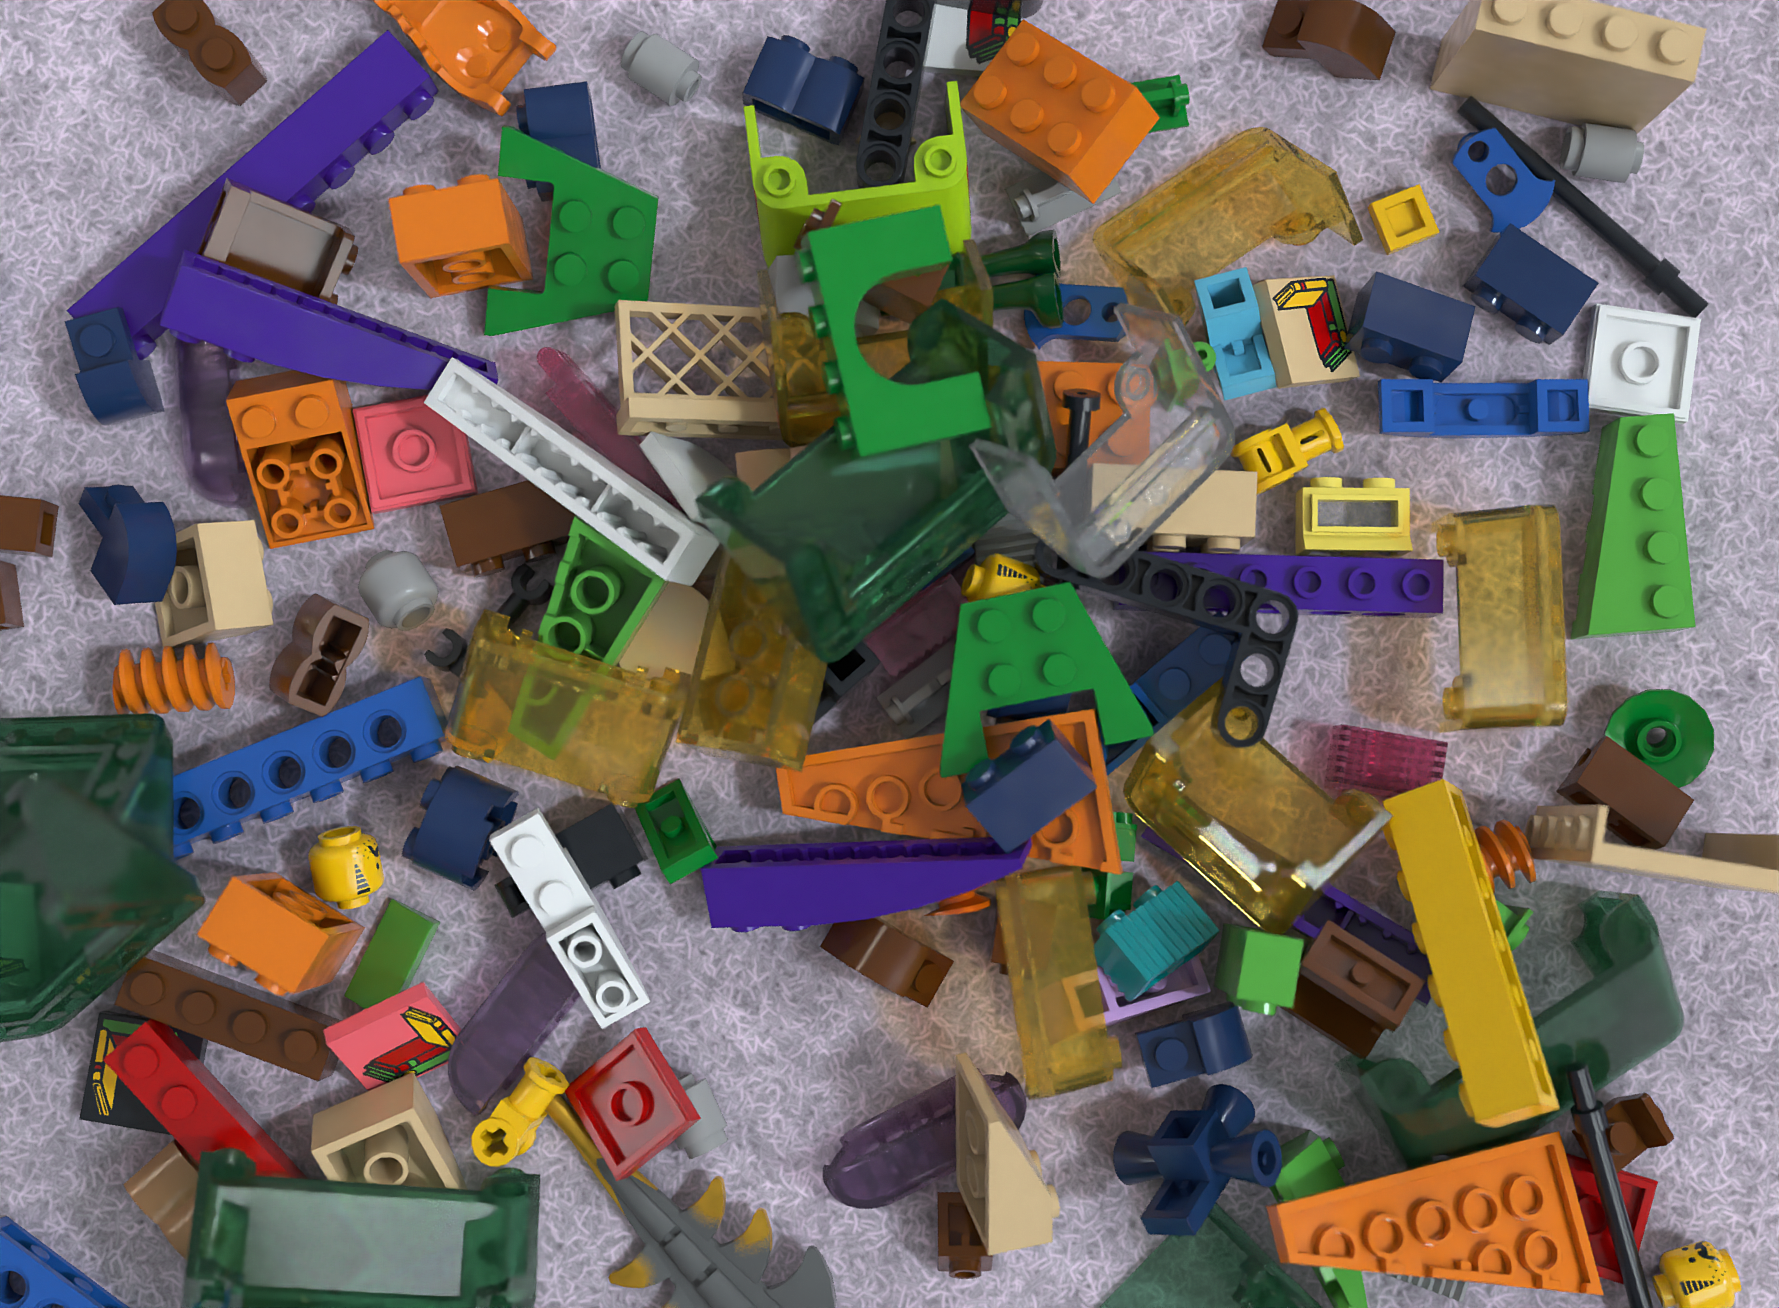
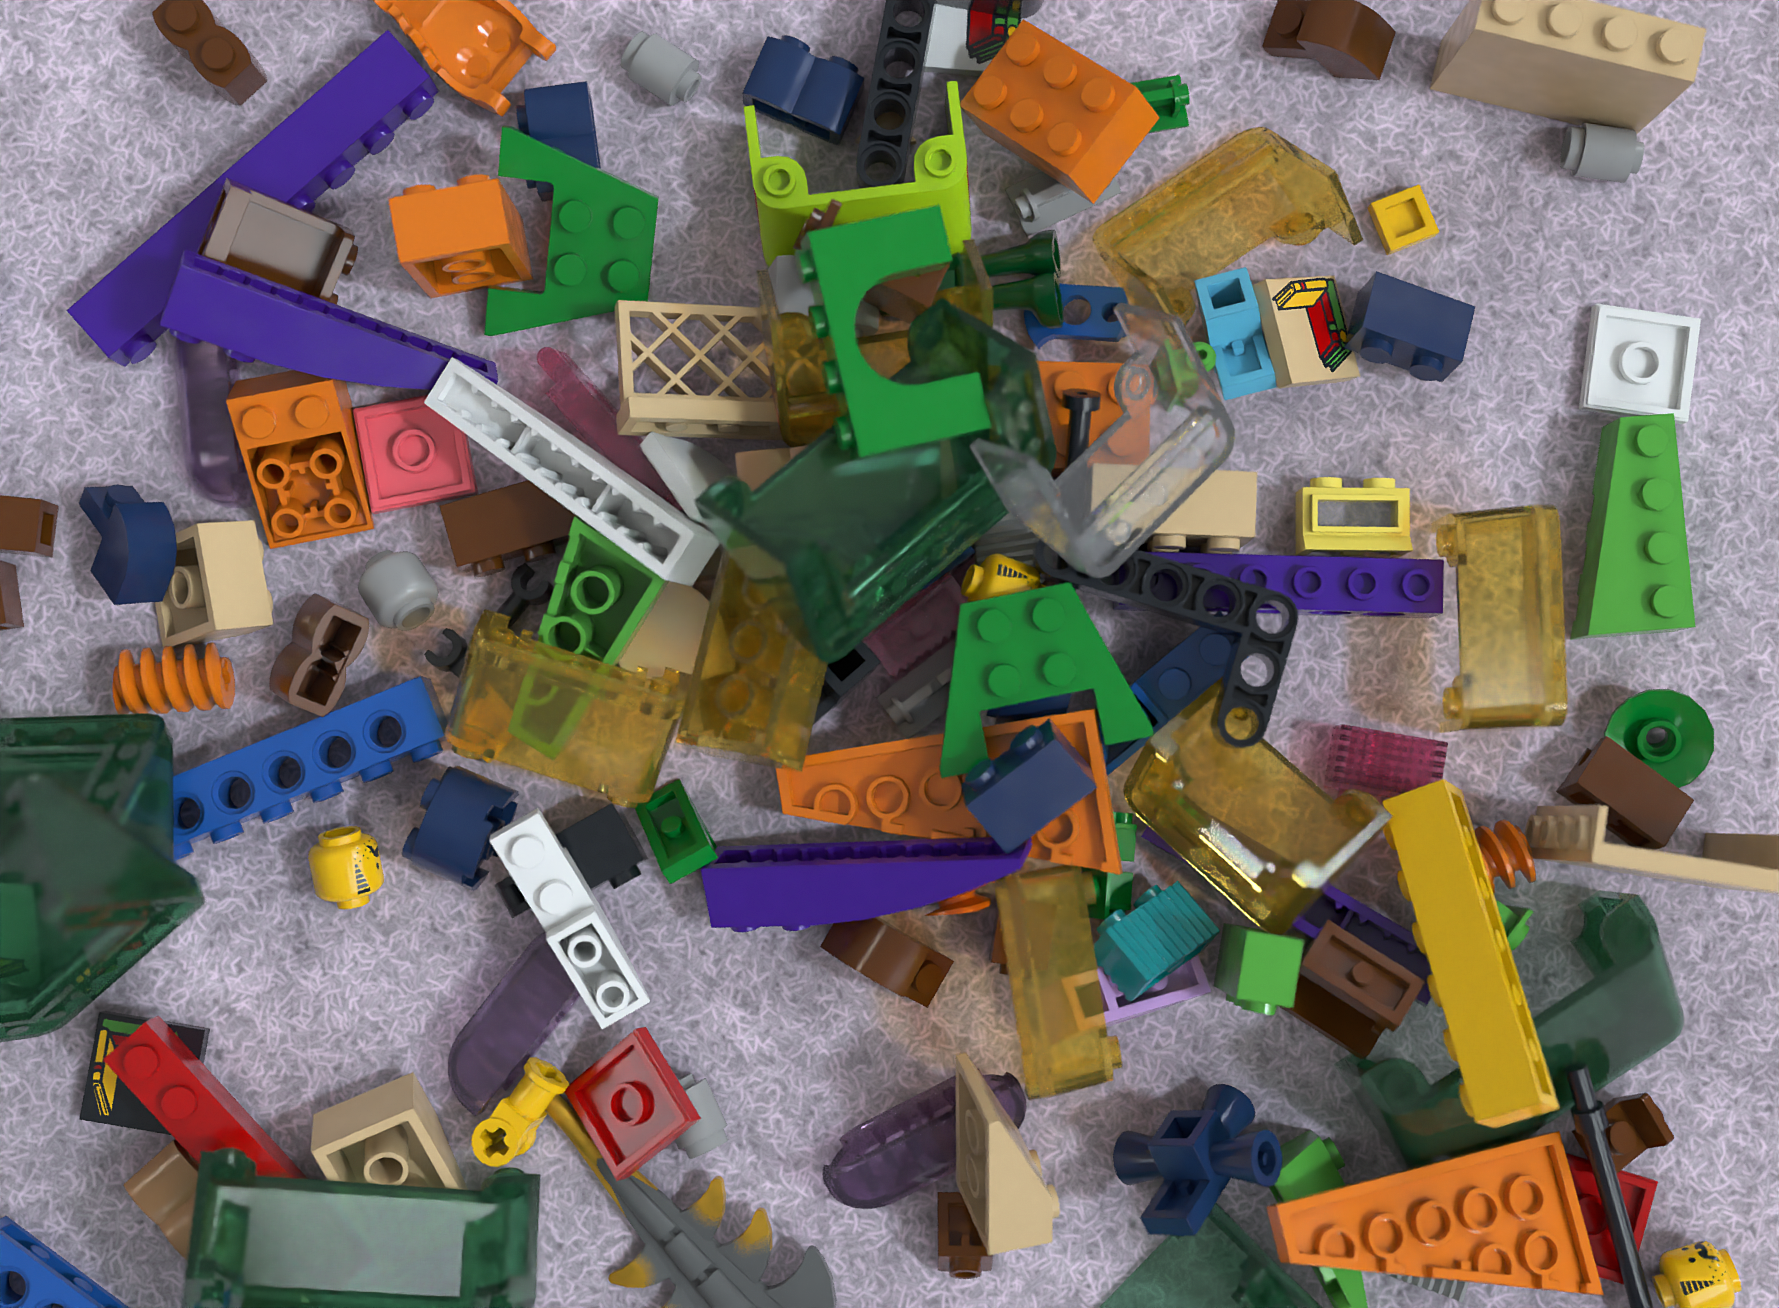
(111, 375): dark blue brick -> none
(229, 1014): reddish brown brick -> none
(279, 933): orange brick -> none
(392, 955): bright green slope -> none
(395, 1037): coral tile -> none
(1198, 1044): dark blue brick -> none
(1279, 452): yellow connector -> none
(1483, 409): blue slope -> none
(1523, 201): blue piece -> none
(1529, 286): dark blue brick -> none
(1659, 275): black bar -> none

